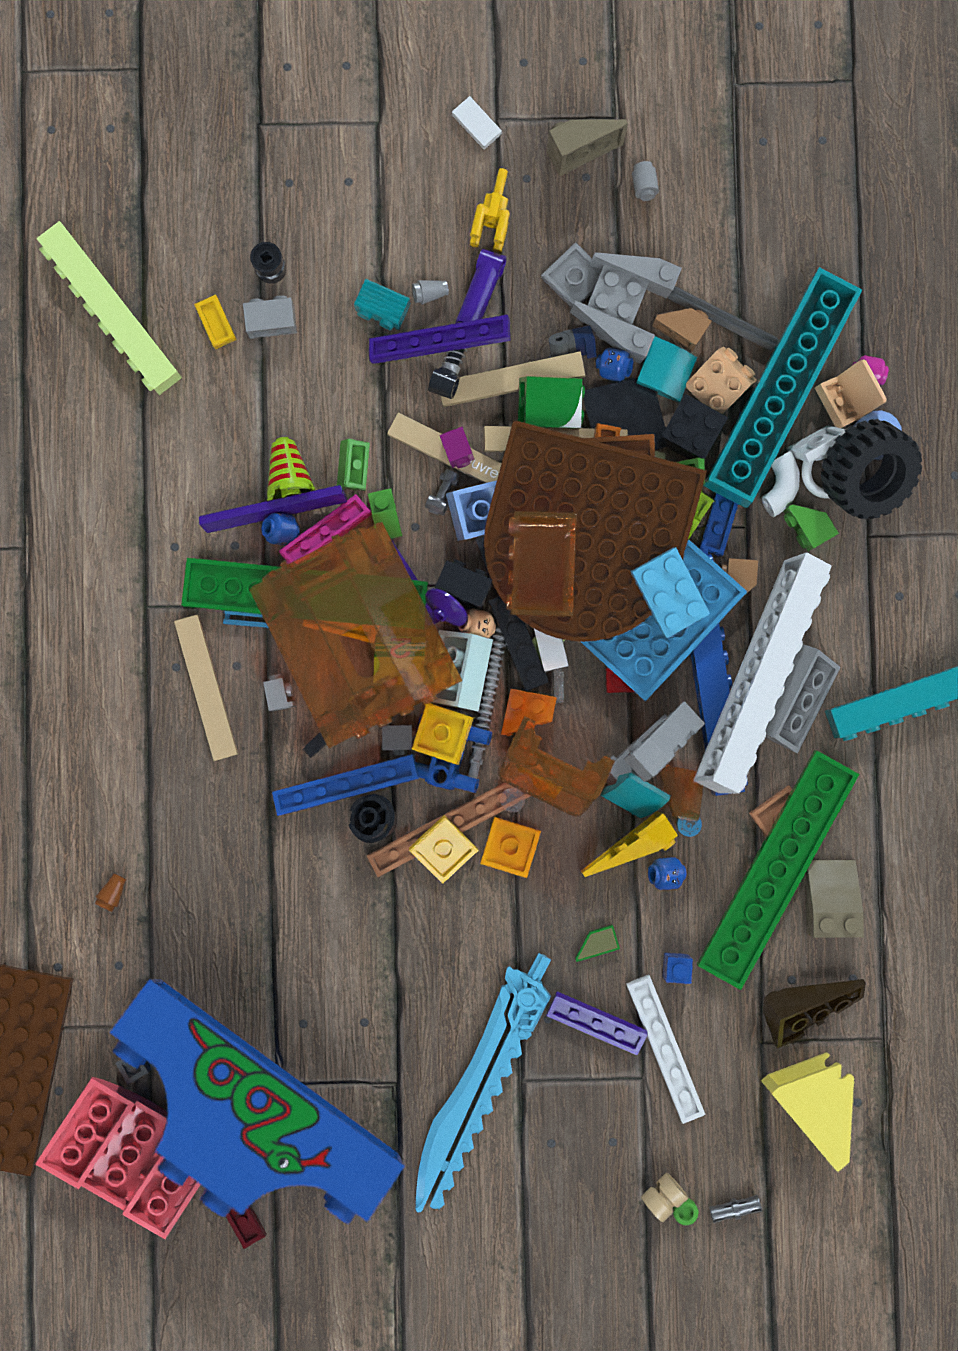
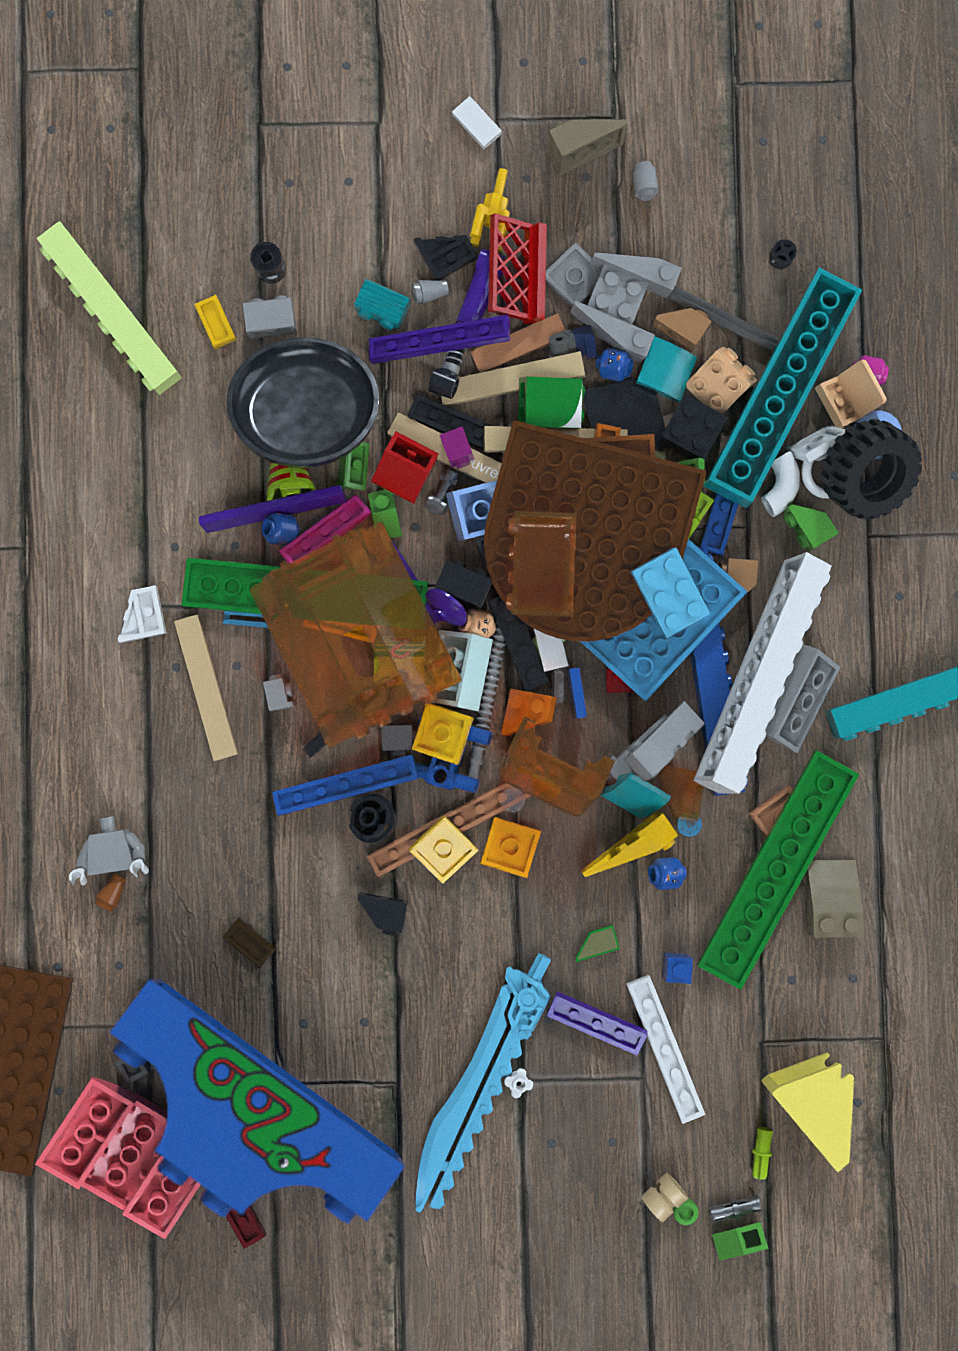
(109, 852): none -> light grey torso
(143, 616): none -> white wing
(249, 943): none -> dark brown tile
(302, 402): none -> black dish
(384, 912): none -> black slope
(405, 467): none -> red slope
(446, 254): none -> black wing
(447, 419): none -> black plate
(511, 1082): none -> white plate
(521, 344): none -> nougat tile
(532, 272): none -> red fence
(576, 693): none -> blue tile
(740, 1241): none -> bright green slope
(762, 1152): none -> lime axle
(785, 249): none -> black wheel
(798, 1008): dark brown wedge -> none

